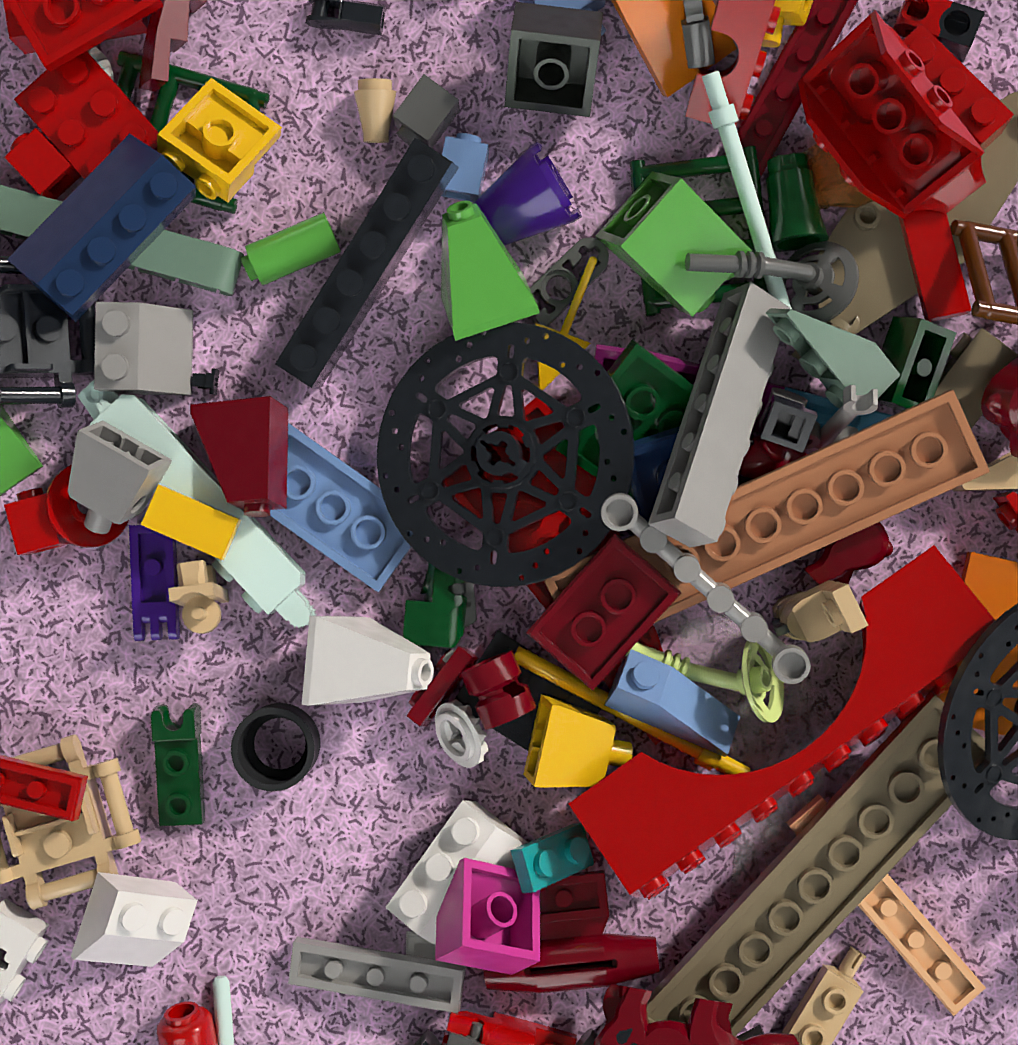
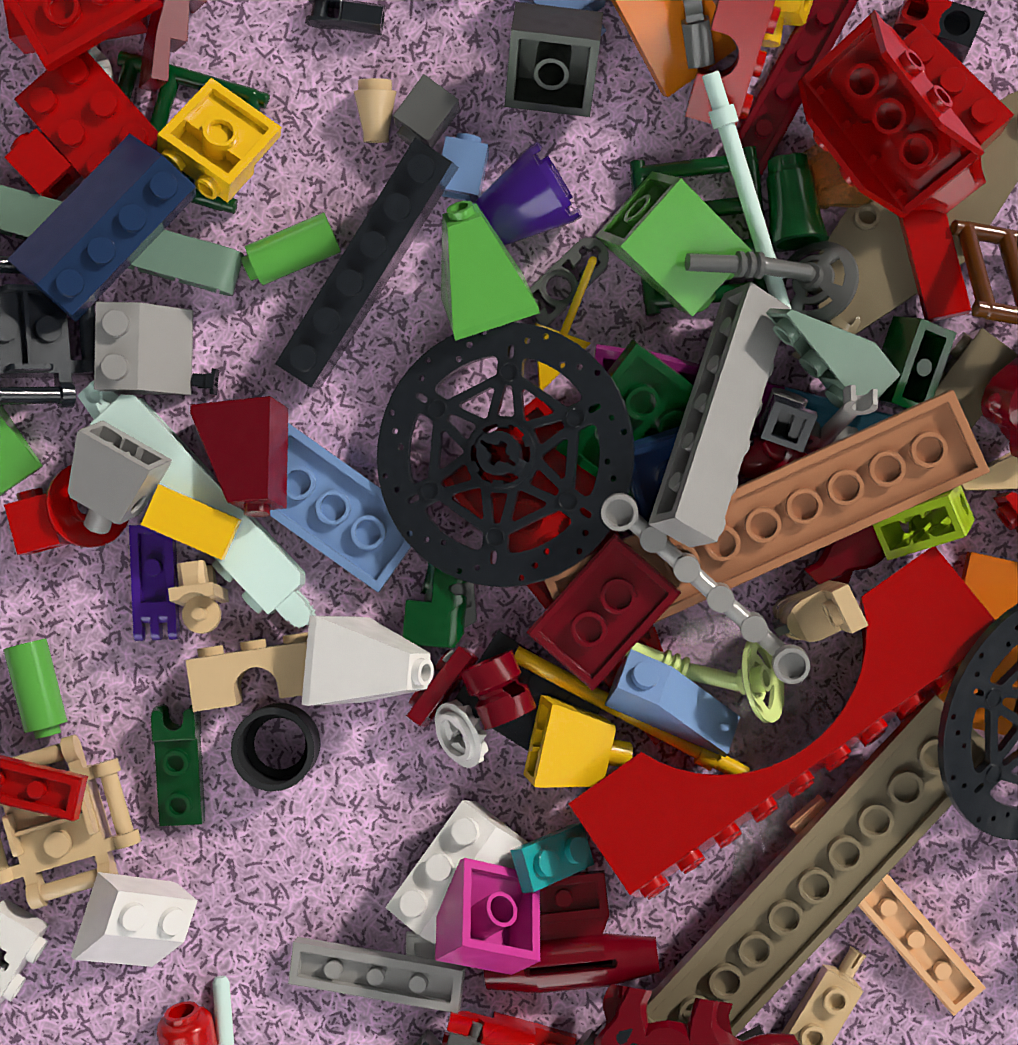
(36, 688): none -> bright green brick
(218, 676): none -> tan arch
(930, 524): none -> lime torso

